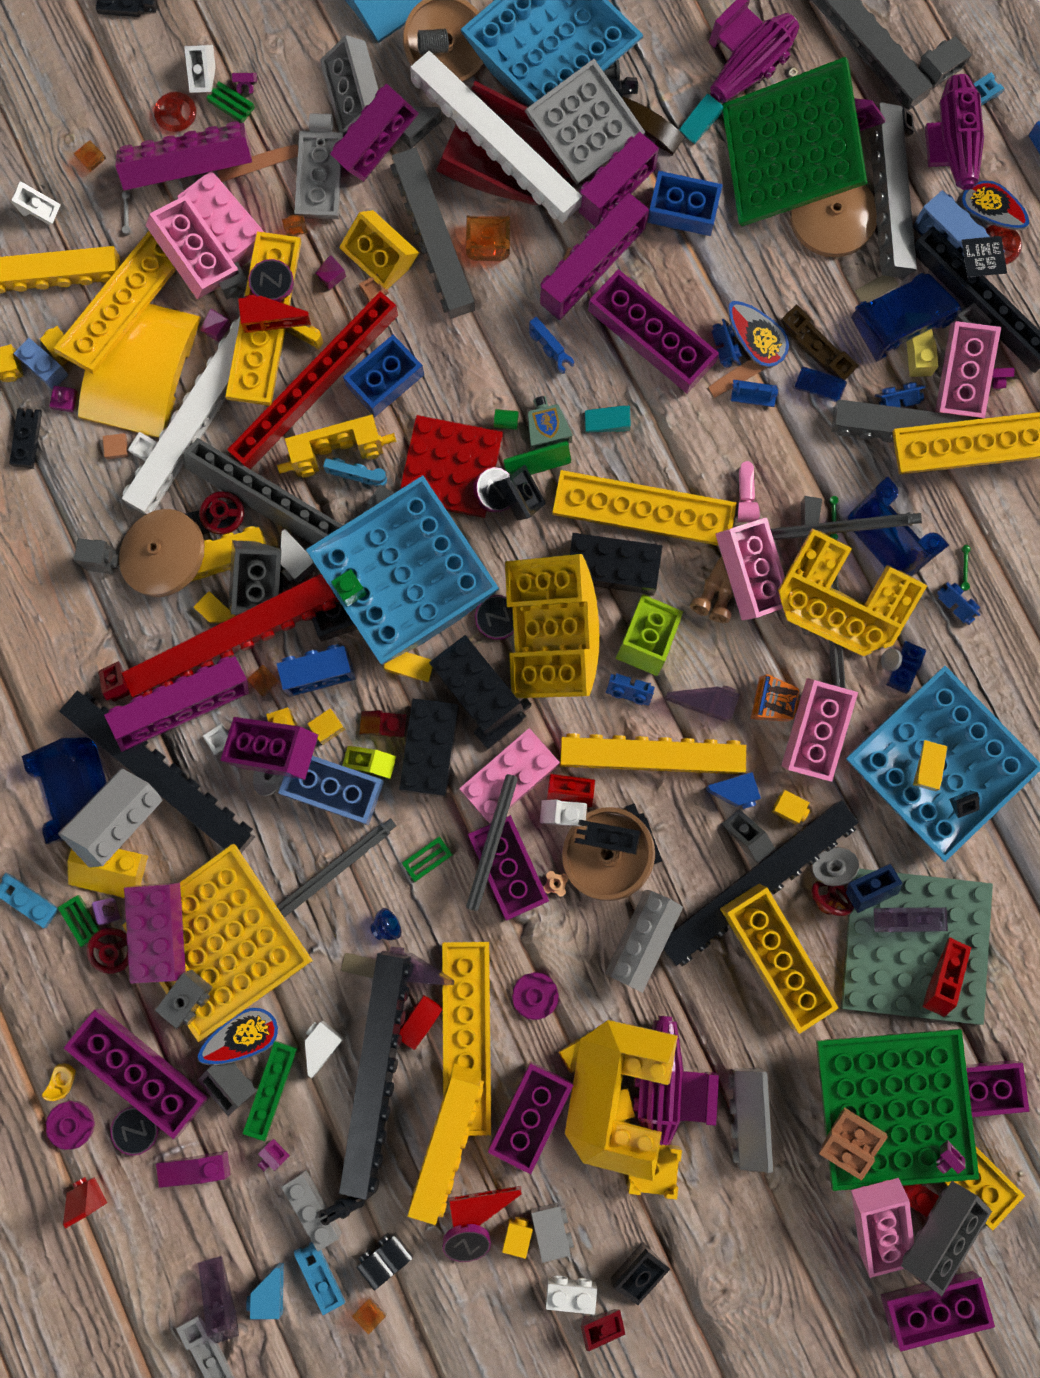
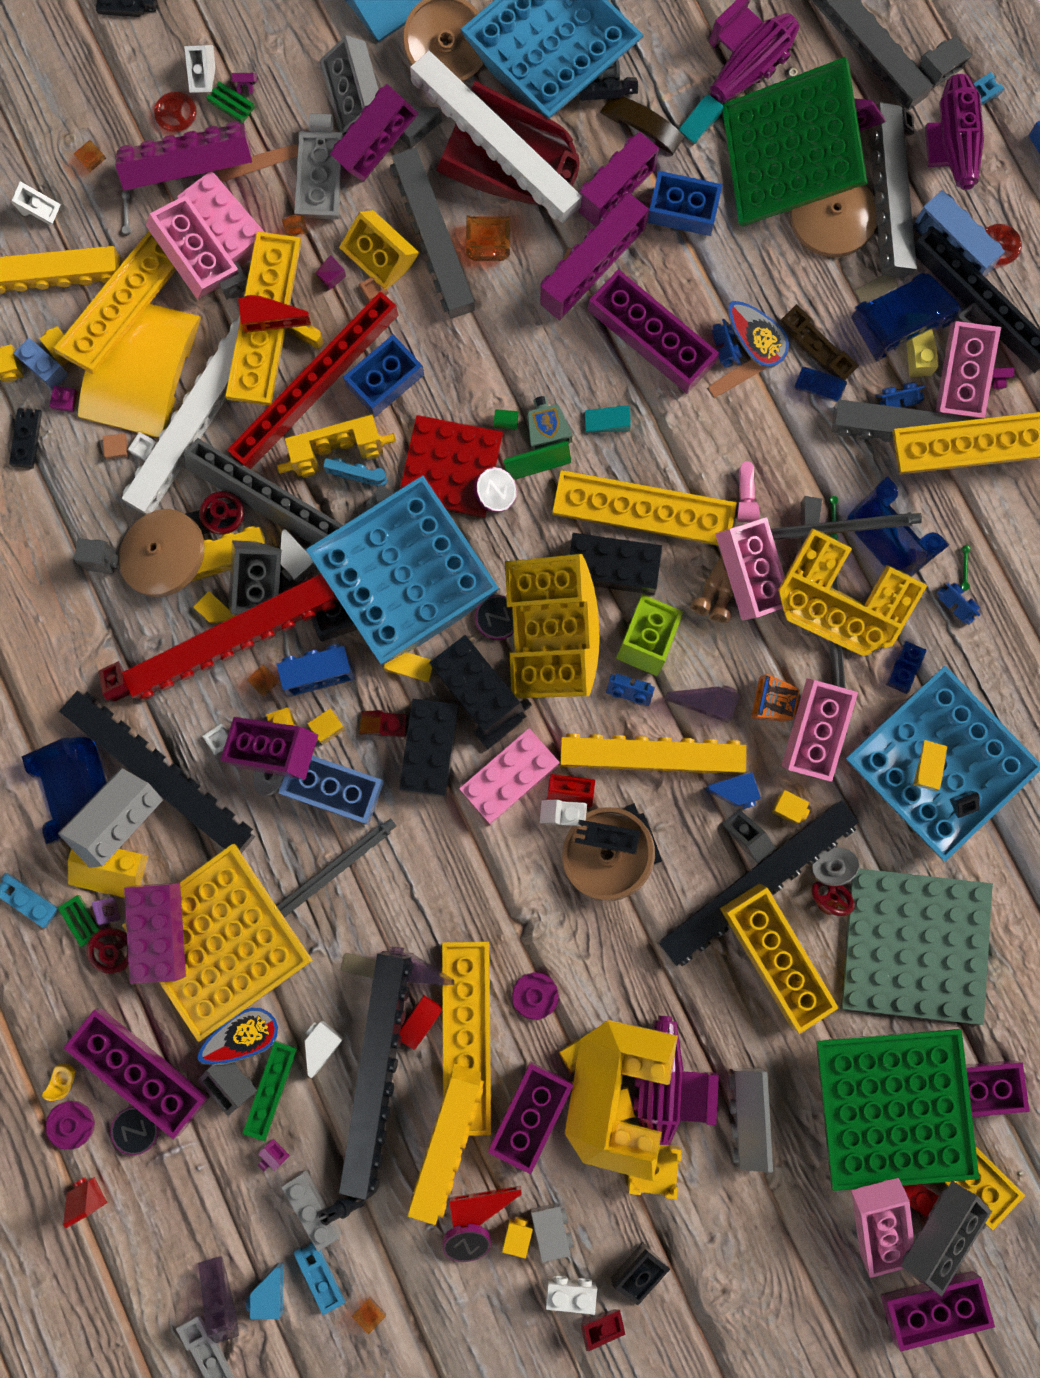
(177, 703): magenta brick -> none
(184, 999): dark grey brick -> none
(193, 1170): magenta slope -> none
(215, 325): magenta slope -> none
(271, 280): black tile -> none
(348, 588): green brick -> none
(369, 761): neon yellow slope -> none
(384, 1260): black brick -> none
(386, 925): clear blue piece -> none
(432, 40): dark grey piece -> none
(443, 848): green tile -> none
(492, 842): dark grey axle -> none
(512, 871): magenta brick -> none
(521, 493): black slope -> none
(551, 345): blue plate -> none
(560, 888): light nougat plate -> none
(584, 121): light grey plate -> none
(644, 940): light grey slope -> none
(754, 393): blue hinge -> none
(852, 1144): nougat slope -> none
(874, 888): dark blue brick -> none
(891, 659): light grey piece -> none
(910, 919): clear purple slope -> none
(947, 978): red slope -> none
(950, 1158): magenta tile -> none
(984, 256): black sticker -> none
(995, 205): shield -> none

